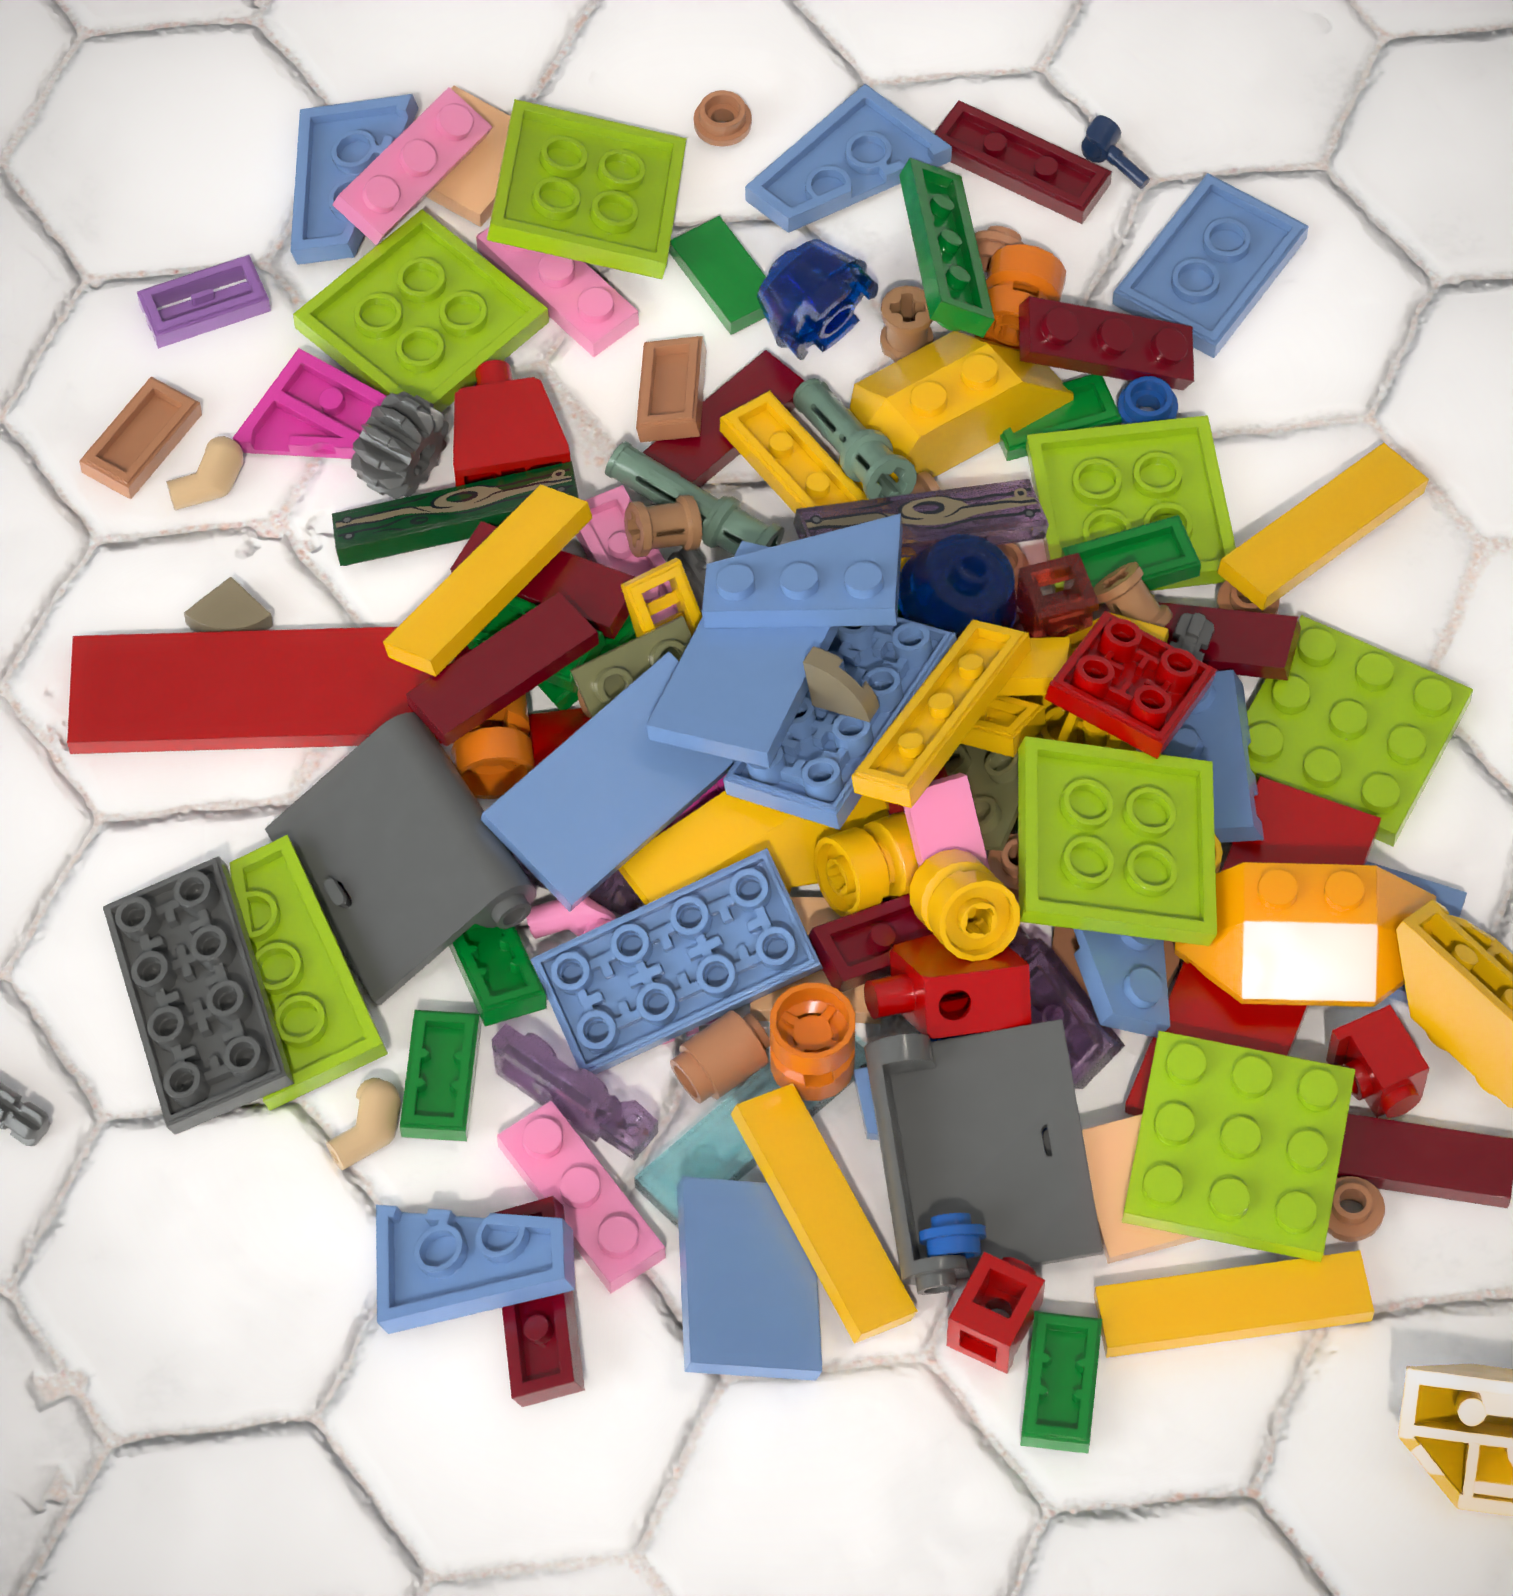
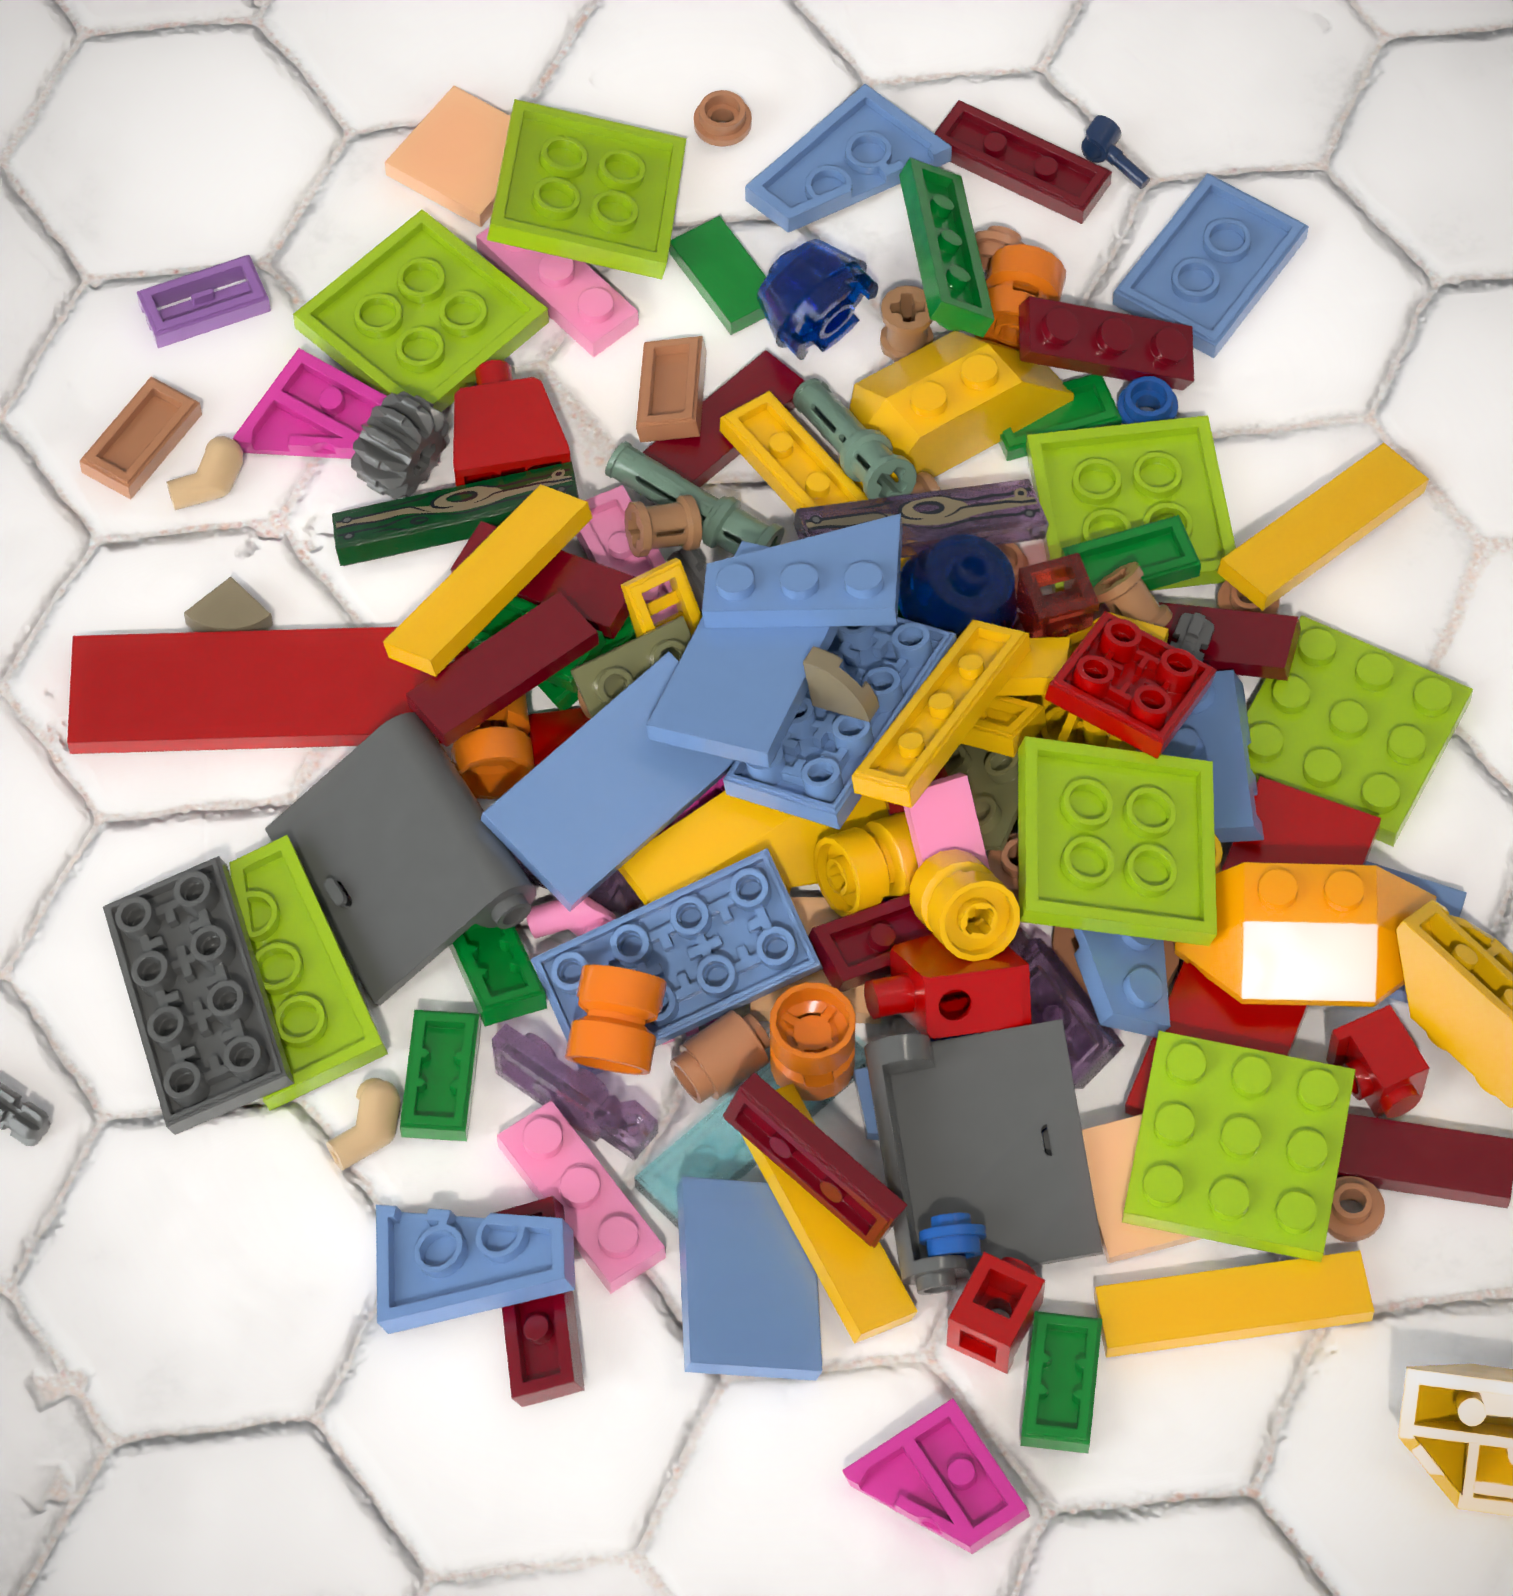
(331, 152): medium blue wing -> none
(412, 166): bright pink plate -> none
(617, 1009): none -> orange wheel
(814, 1160): none -> dark red tile
(941, 1480): none -> dark pink wing

